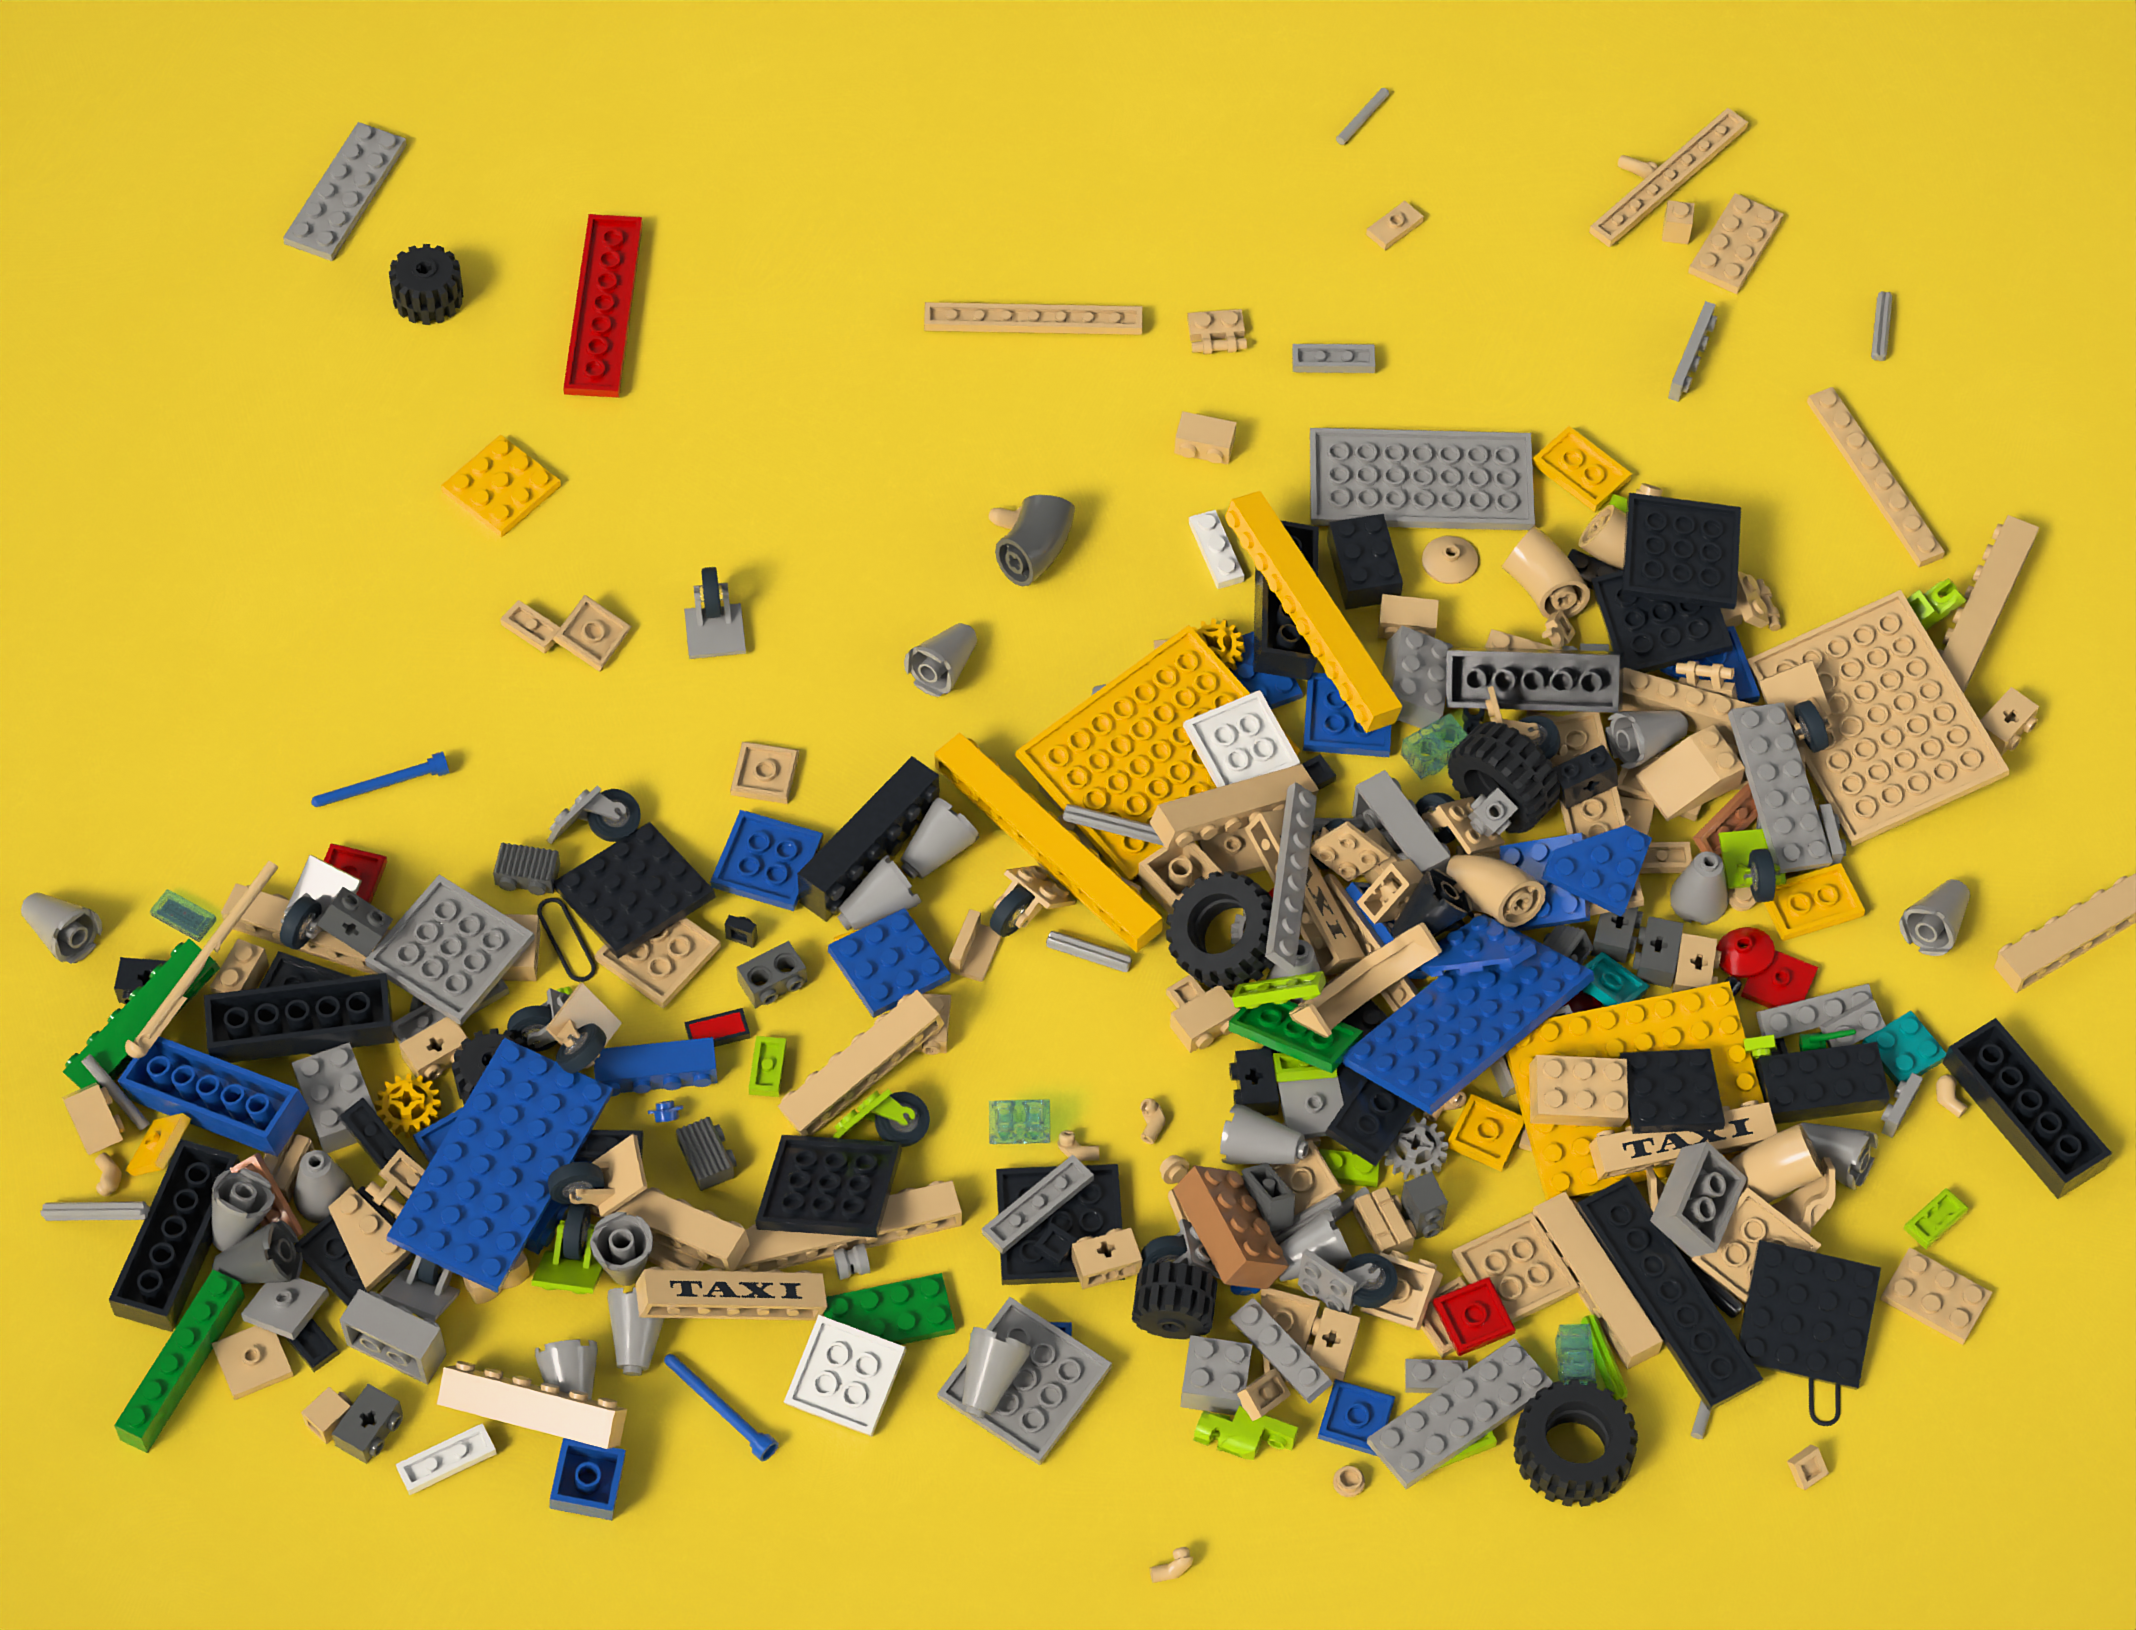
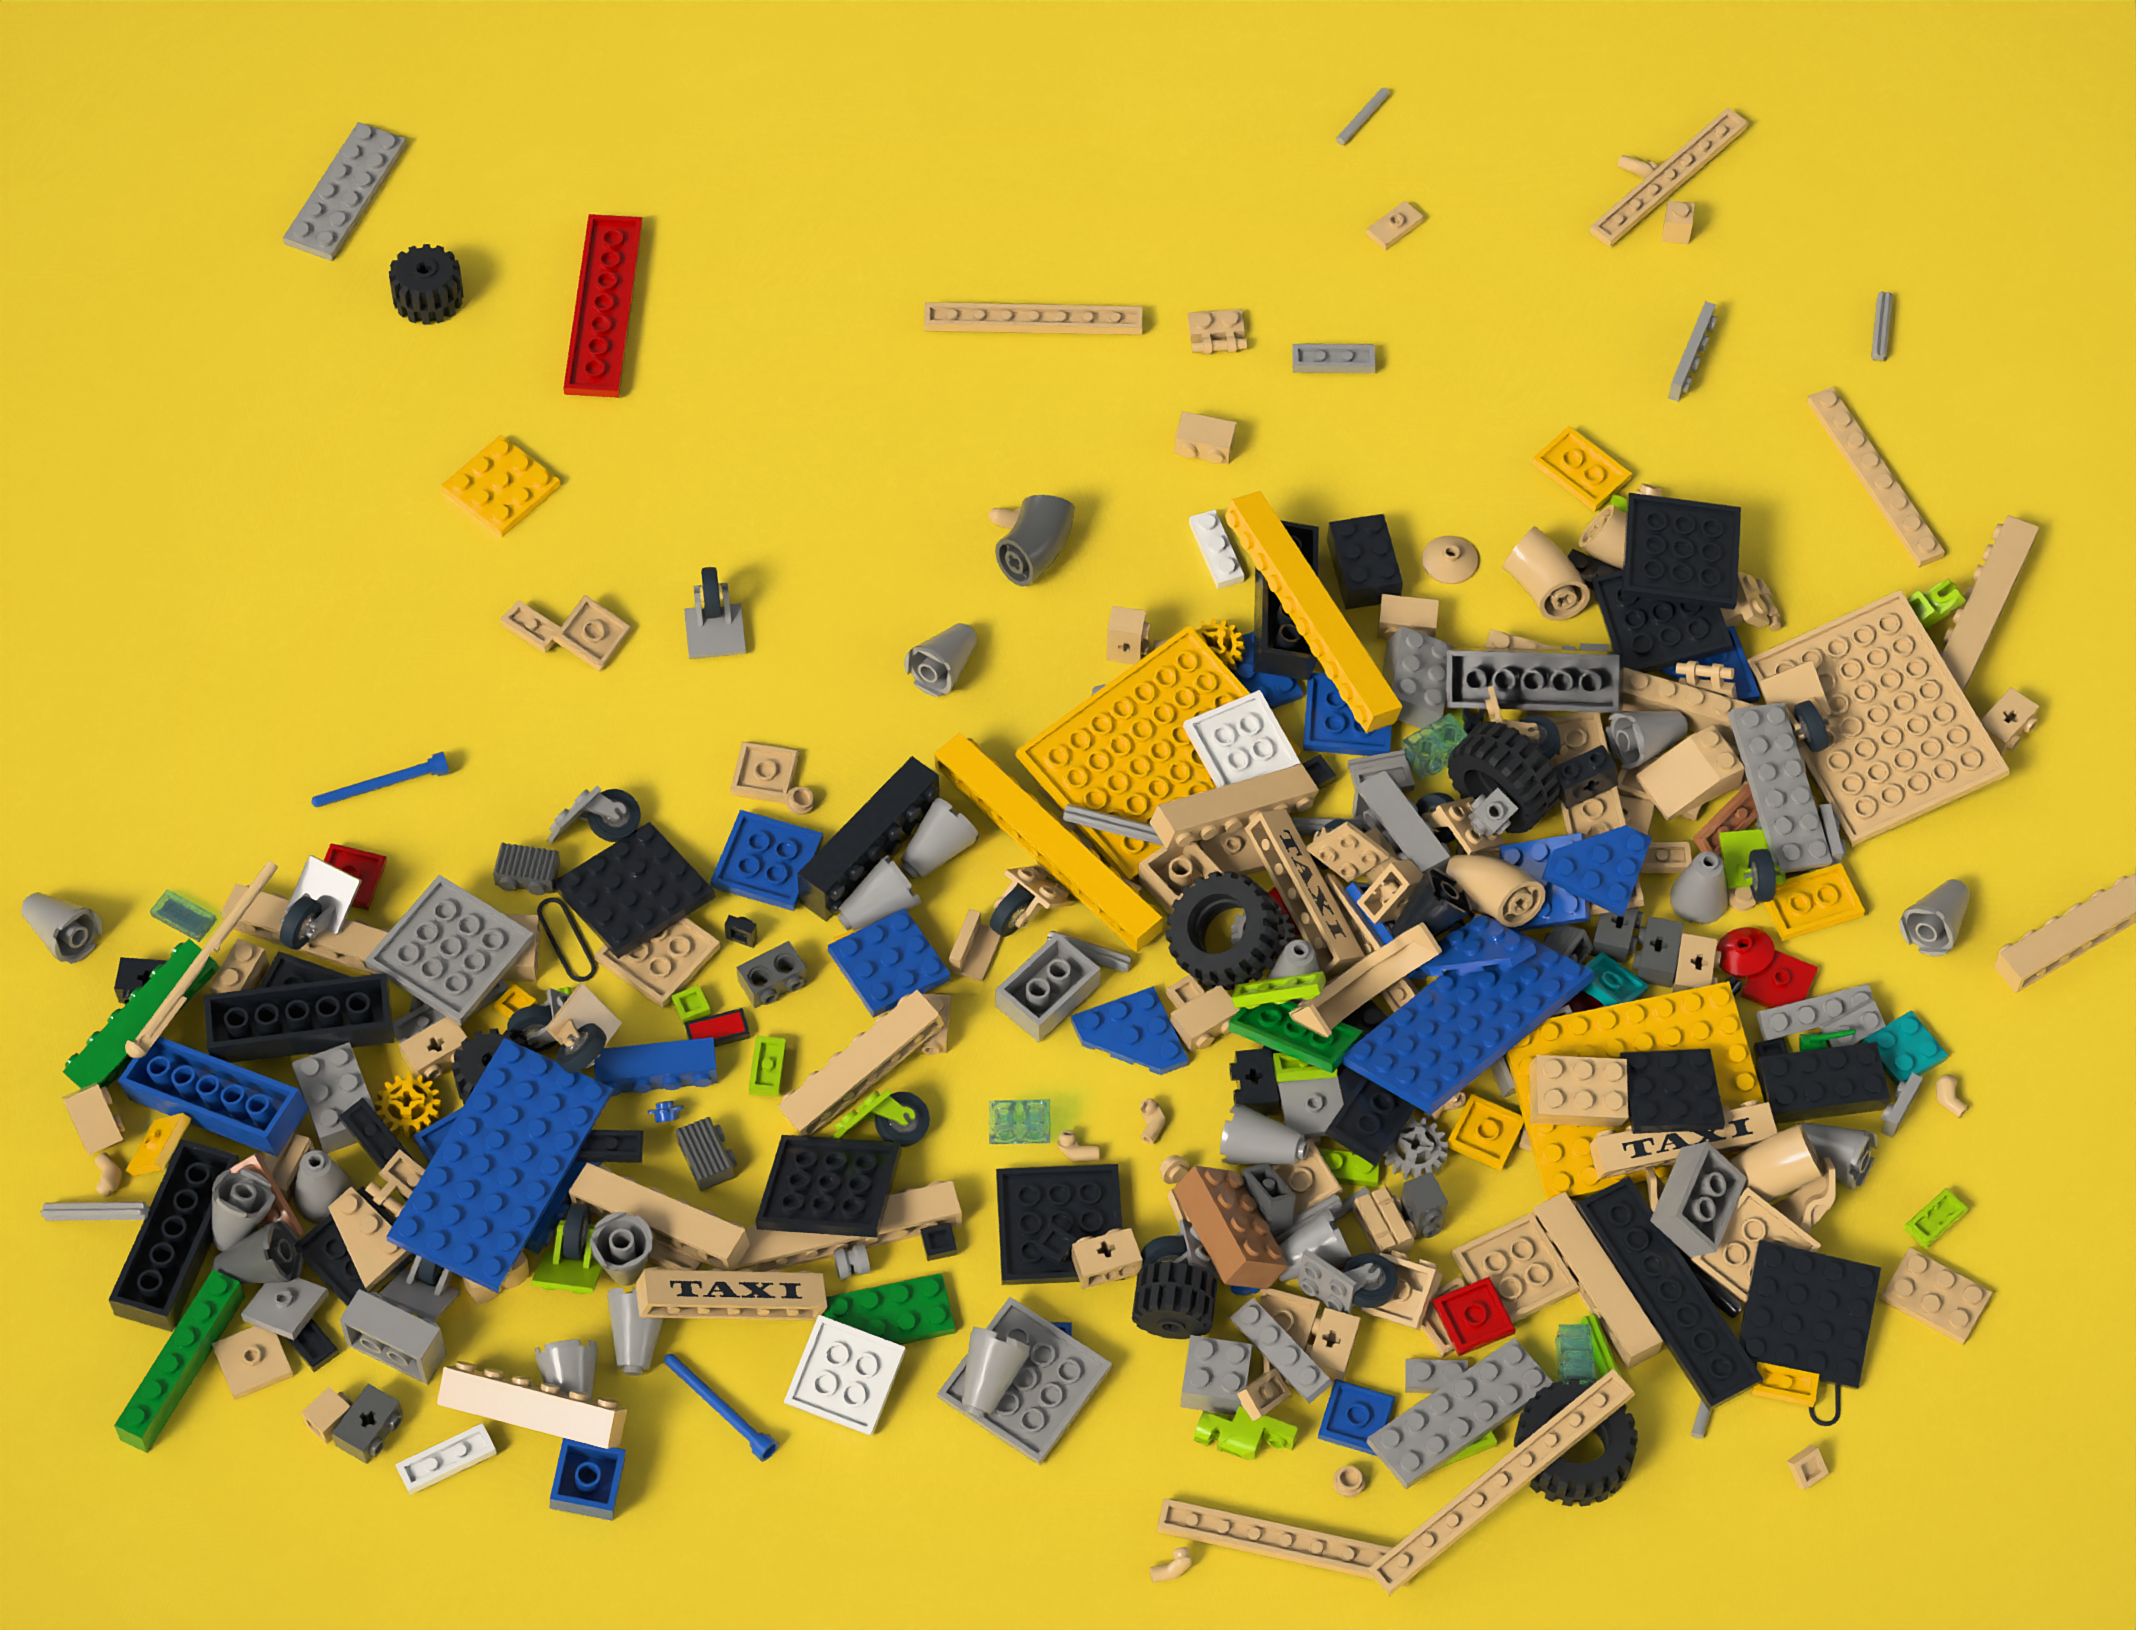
(115, 1092): light grey bar -> none
(354, 921): dark grey brick -> none
(513, 1000): none -> yellow plate
(604, 1182): tan plate -> none
(690, 1004): none -> lime plate
(799, 800): none -> tan plate
(938, 1241): none -> black plate
(1037, 1204): light grey plate -> none
(1047, 987): none -> light grey brick
(1127, 635): none -> tan brick
(1133, 1032): none -> blue plate
(1269, 1538): none -> tan plate
(1291, 877): light grey plate -> none
(1392, 762): none -> light grey plate
(1422, 478): light grey plate -> none
(1501, 1482): none -> tan plate
(1558, 629): tan plate -> none
(1735, 243): tan plate -> none
(1760, 1046): lime plate -> none
(1787, 1384): none -> yellow plate
(2027, 1108): black brick -> none

